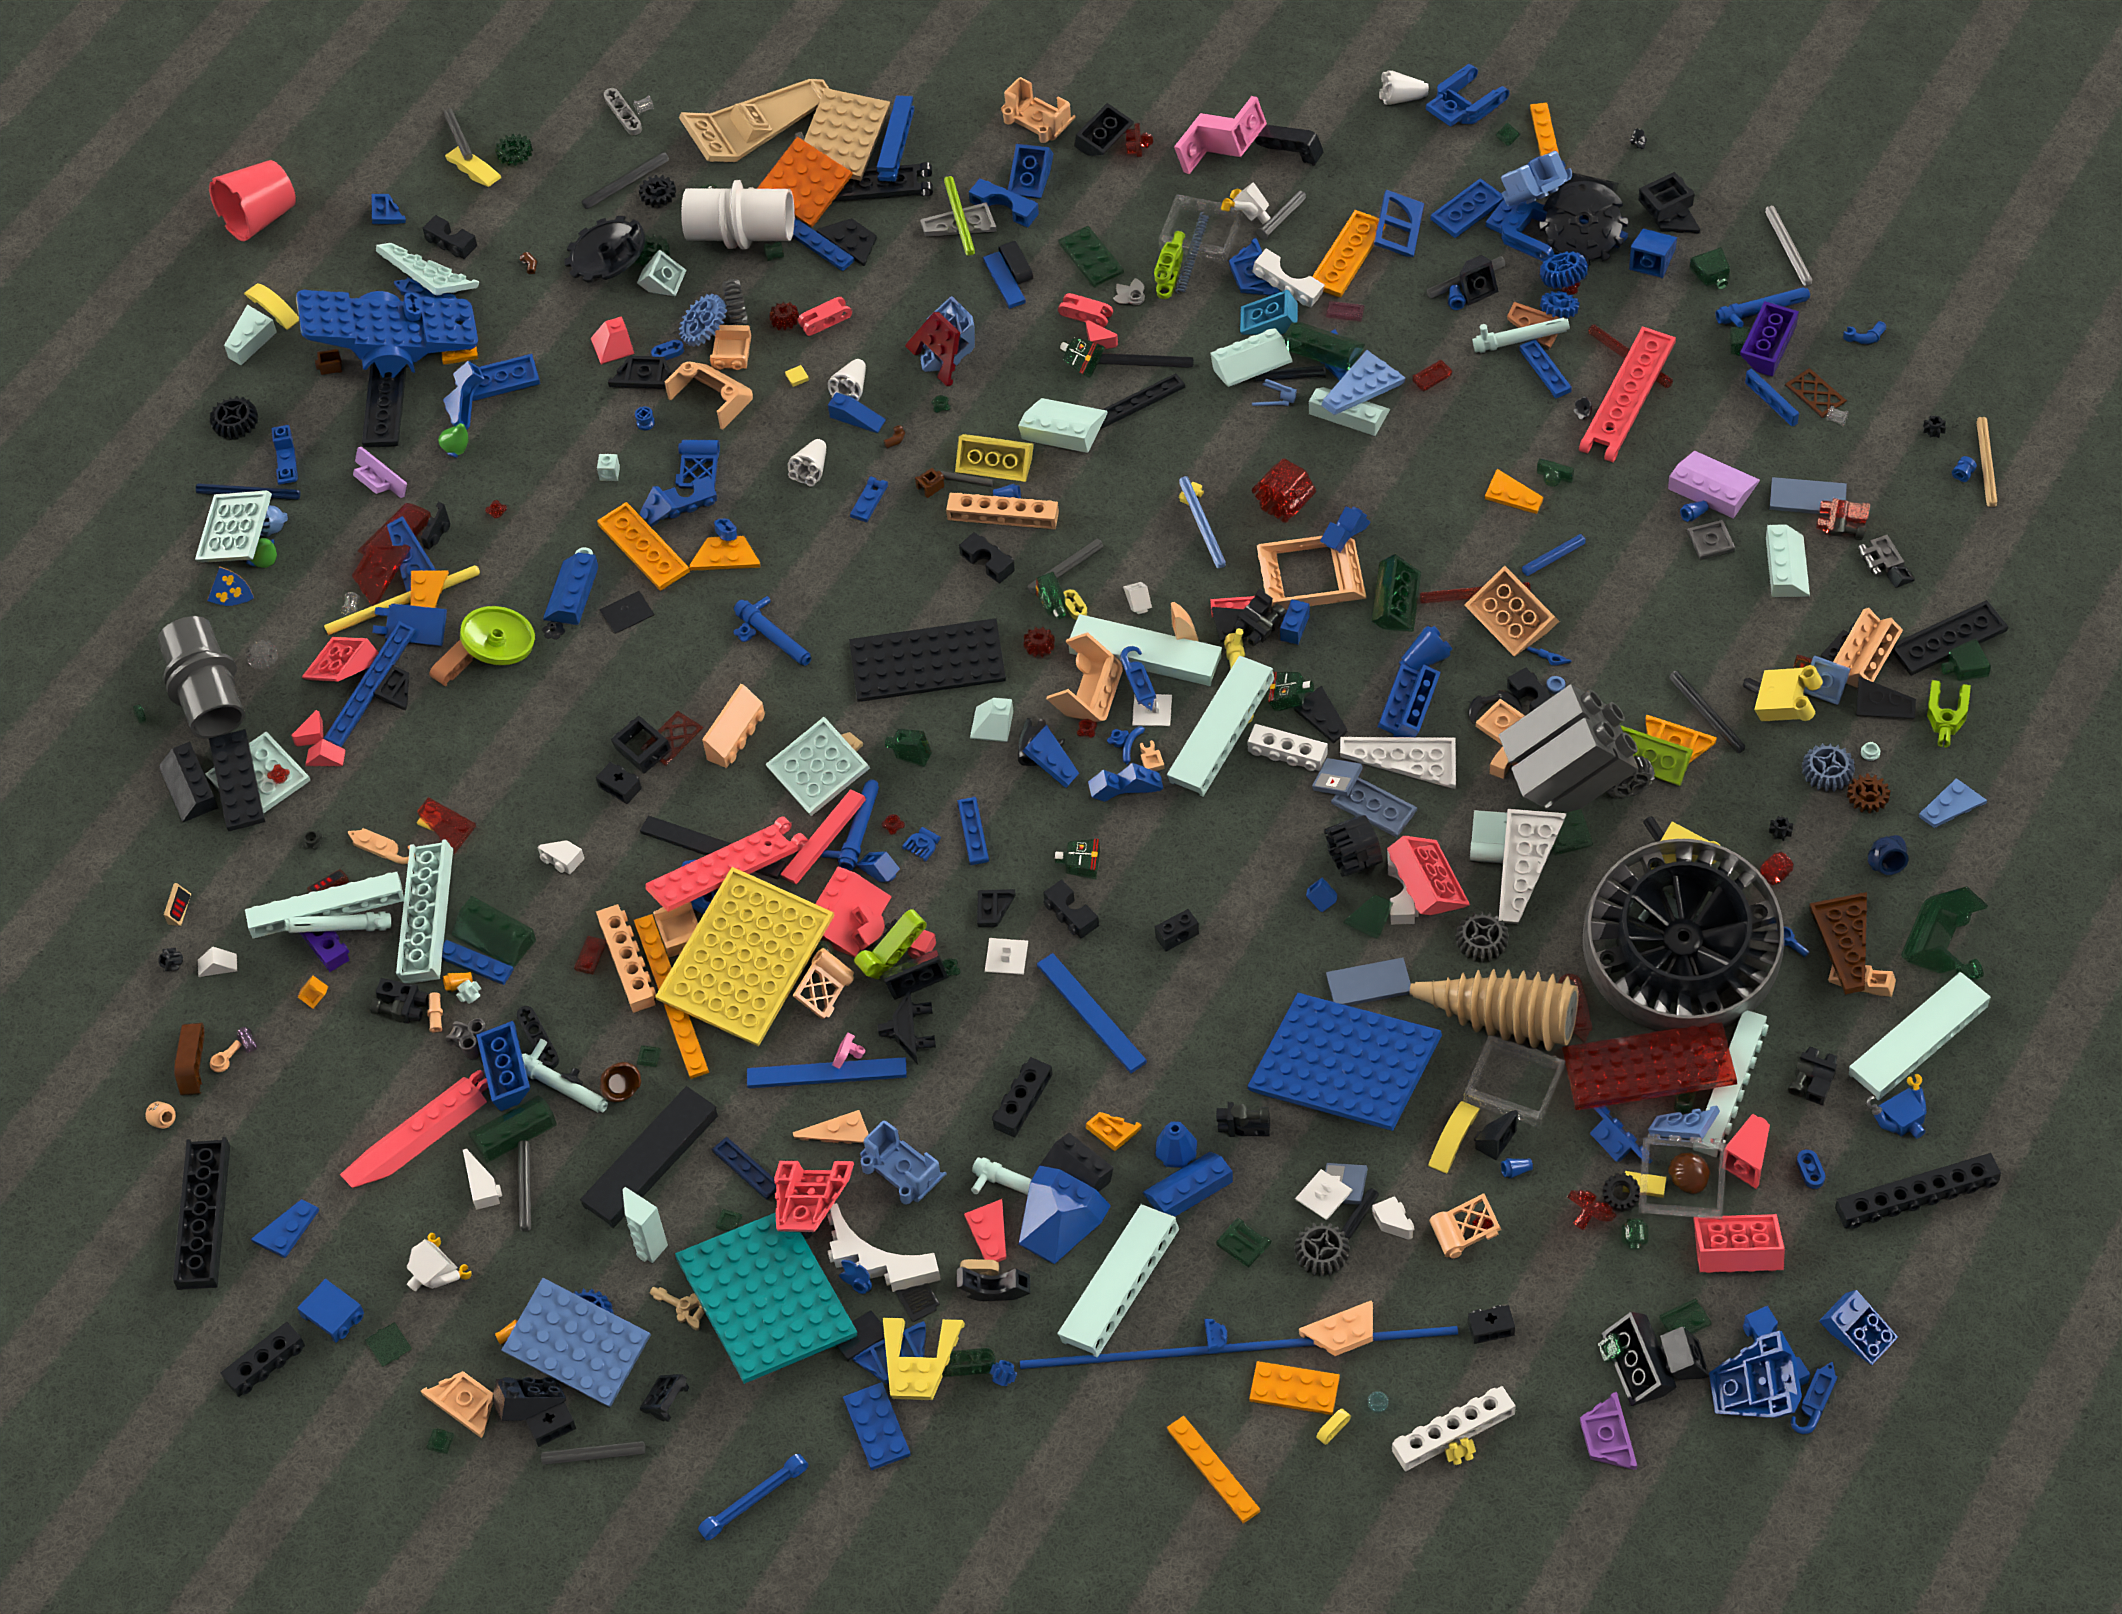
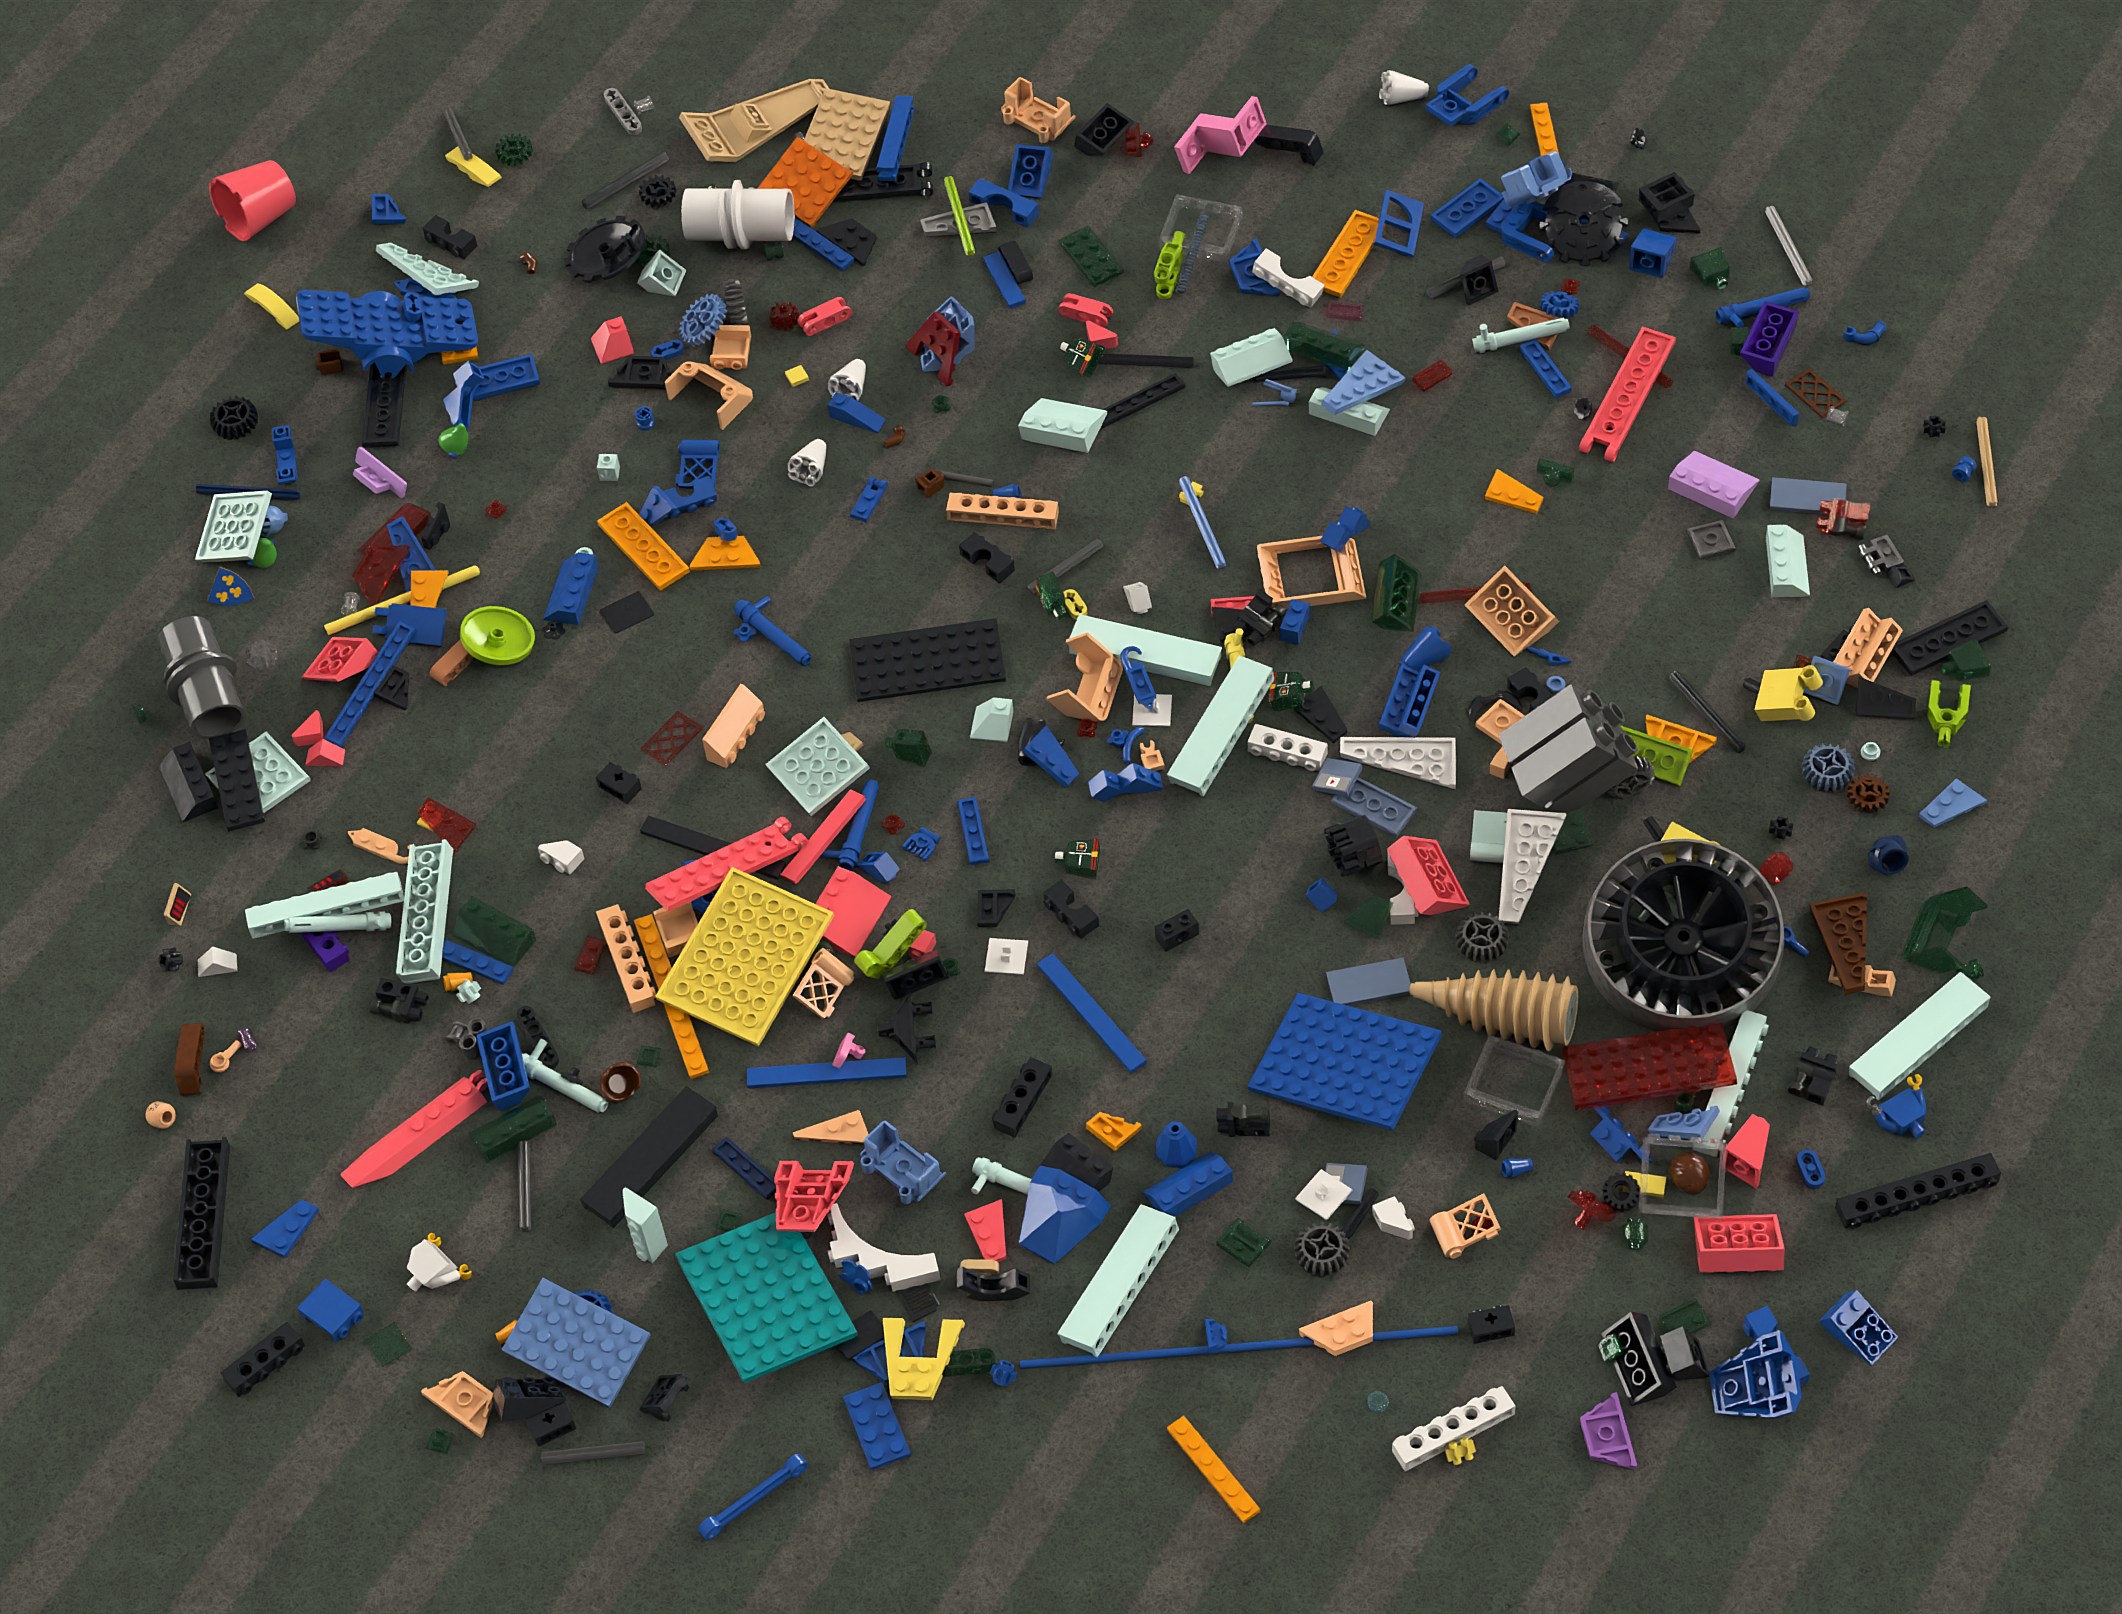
(249, 335): light aqua wedge -> none
(278, 778): clear red plate -> none
(313, 991): light orange panel -> none
(434, 1012): light nougat pin -> none
(482, 1184): white slope -> none
(648, 757): black window -> none
(683, 1306): tan piece -> none
(871, 928): coral brick -> none
(993, 457): light yellow slope -> none
(1039, 641): clear red gear -> none
(1127, 294): light grey plate -> none
(1182, 623): light nougat slope -> none
(1249, 201): white torso -> none
(1269, 313): dark azure slope -> none
(1286, 488): clear red piece -> none
(1290, 206): axle -> none
(1294, 1388): light orange plate -> none
(1333, 1426): light yellow beam -> none
(1453, 1136): light yellow slope -> none
(1456, 298): blue cone -> none
(1553, 555): blue axle -> none
(1563, 270): blue gear -> none
(1583, 1021): clear red plate -> none
(1693, 510): blue cone -> none
(1816, 1398): blue plate -> none

